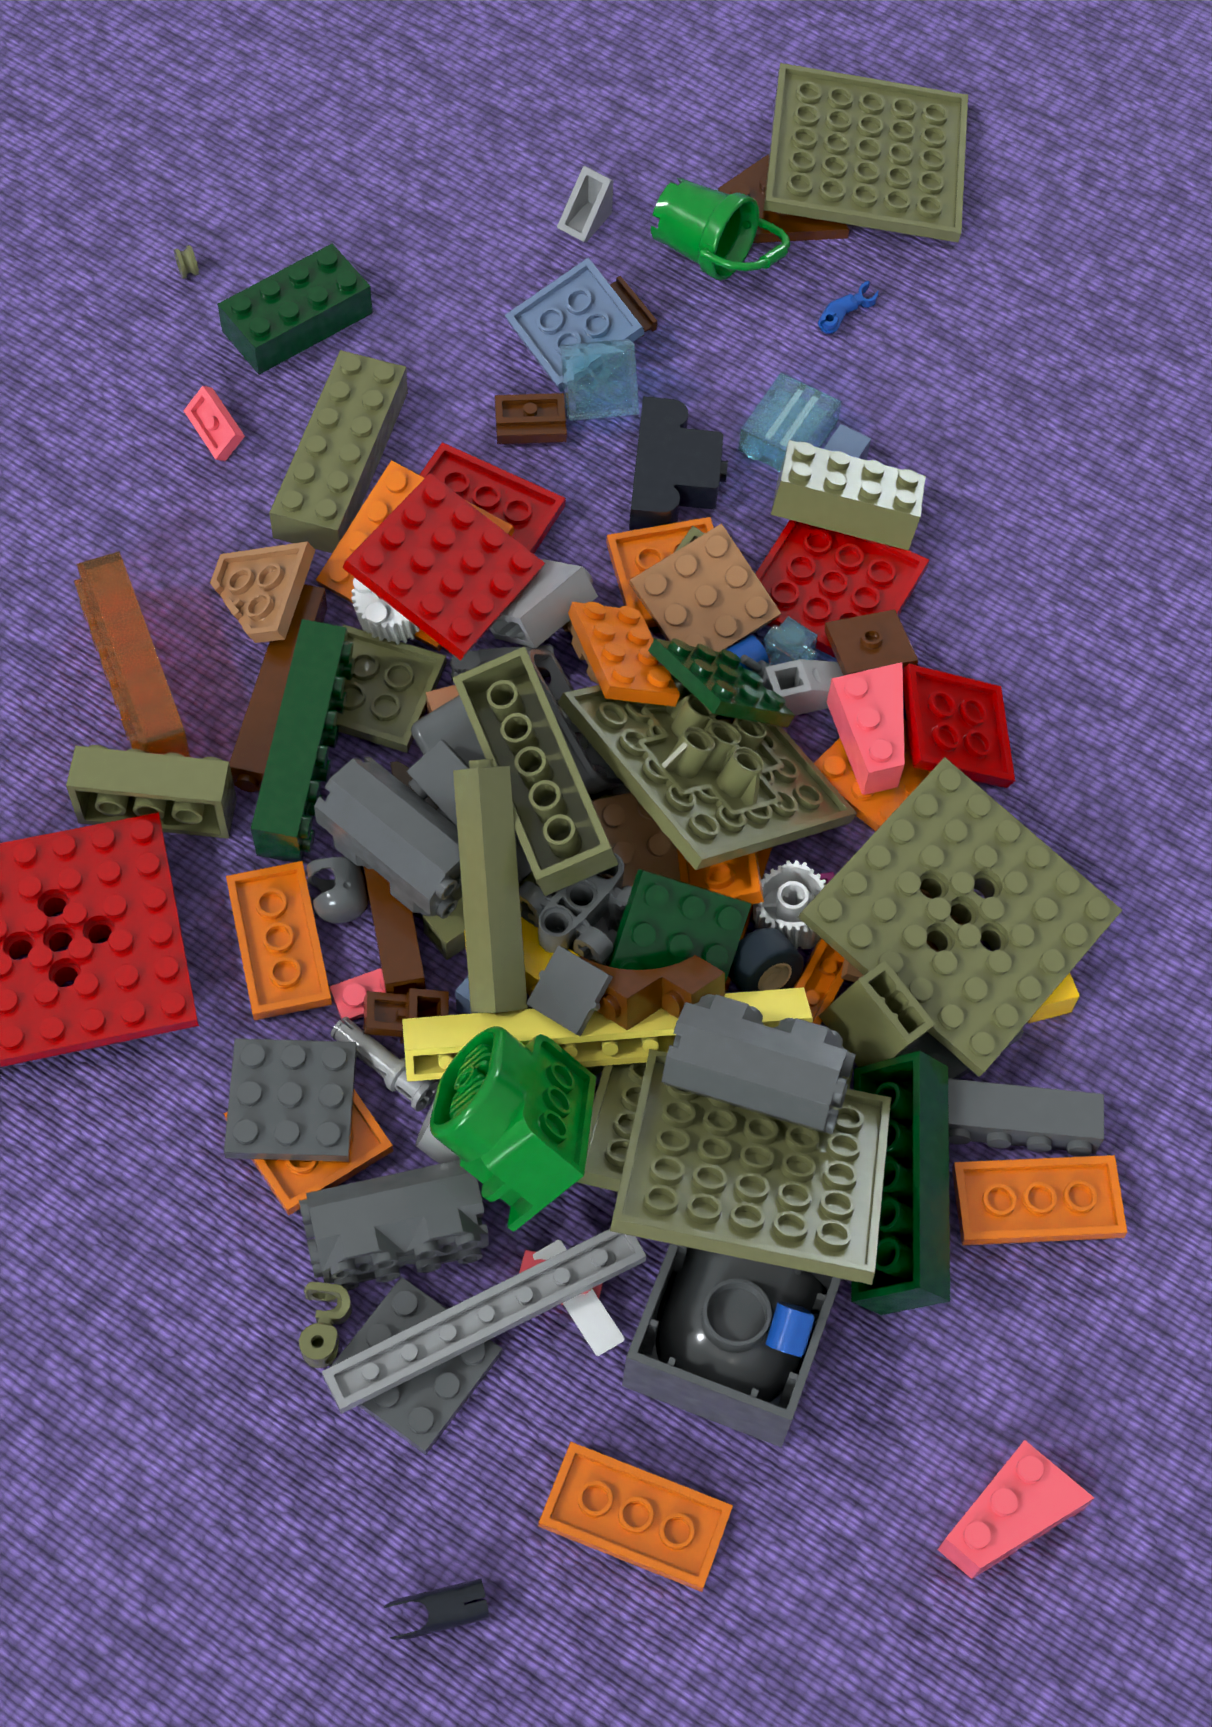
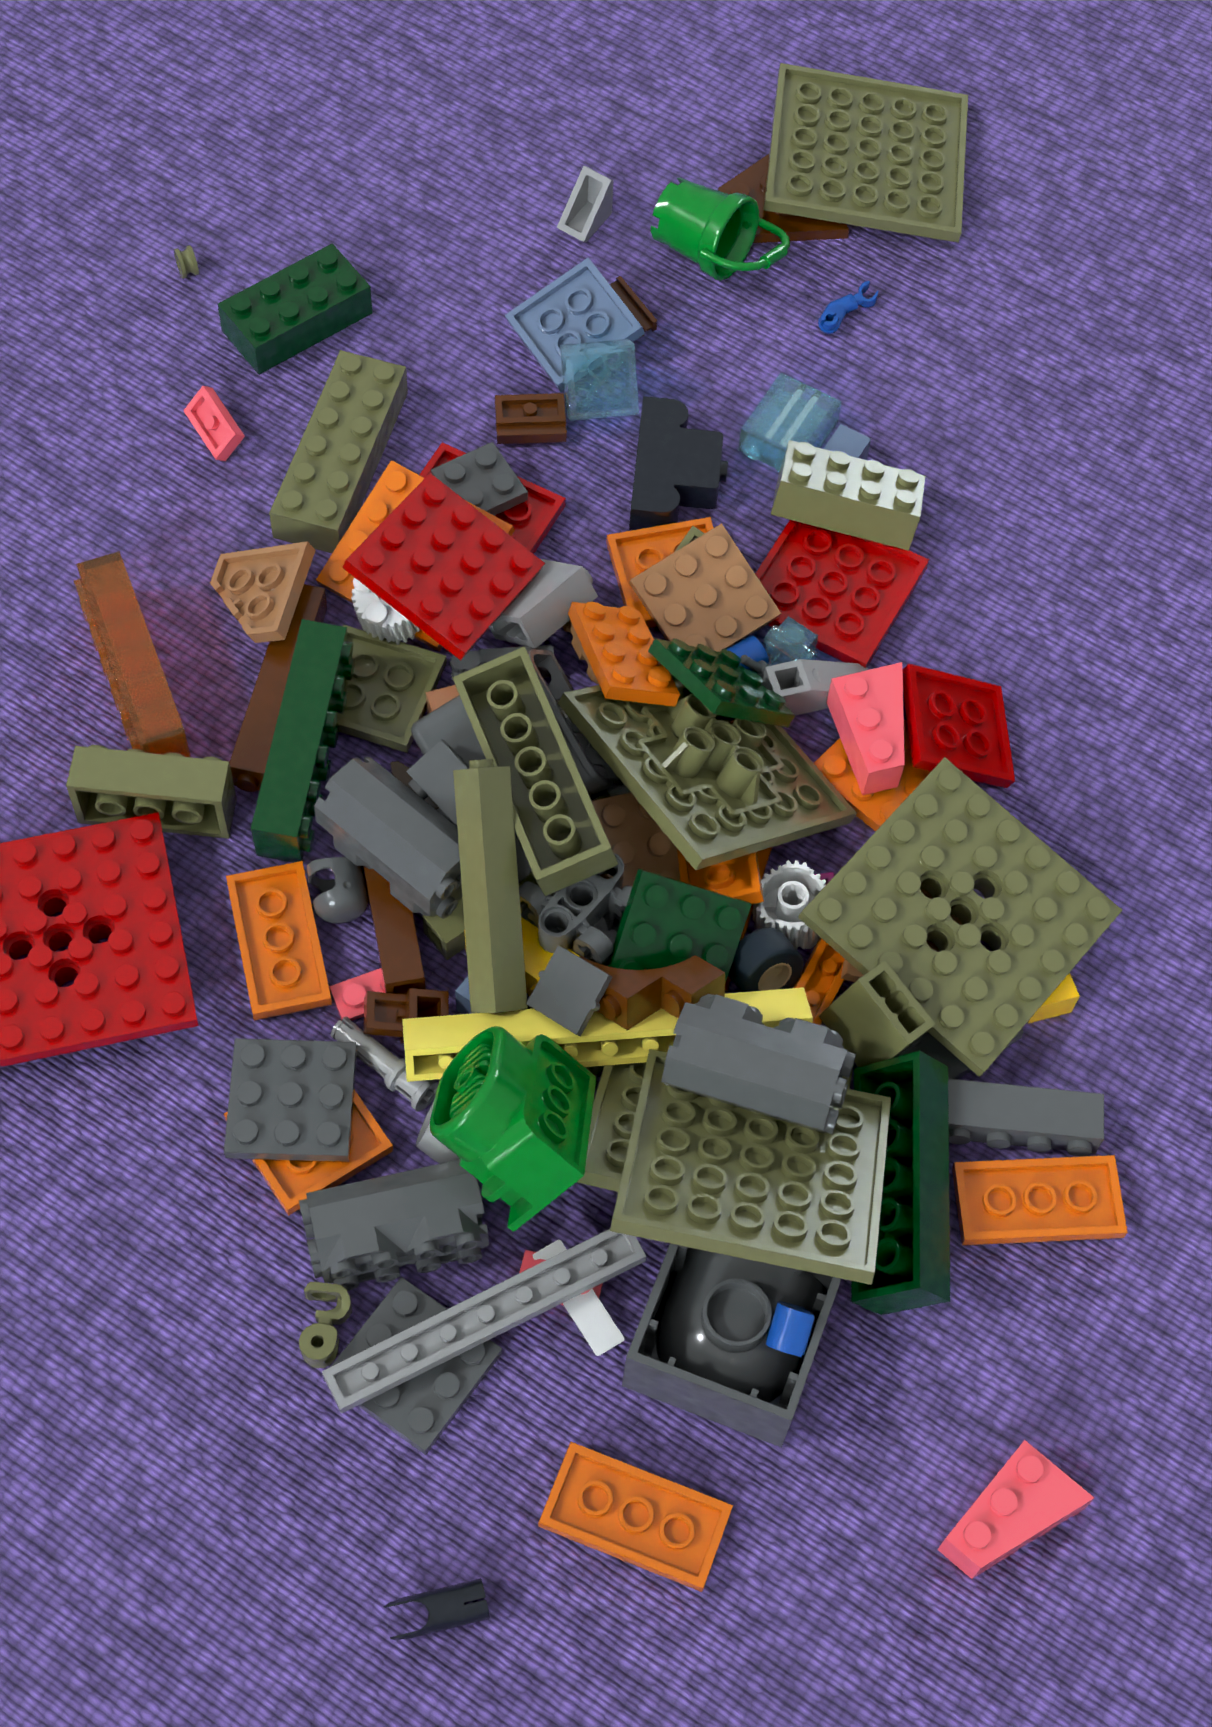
(483, 479): none -> dark grey plate
(870, 642): reddish brown plate -> none

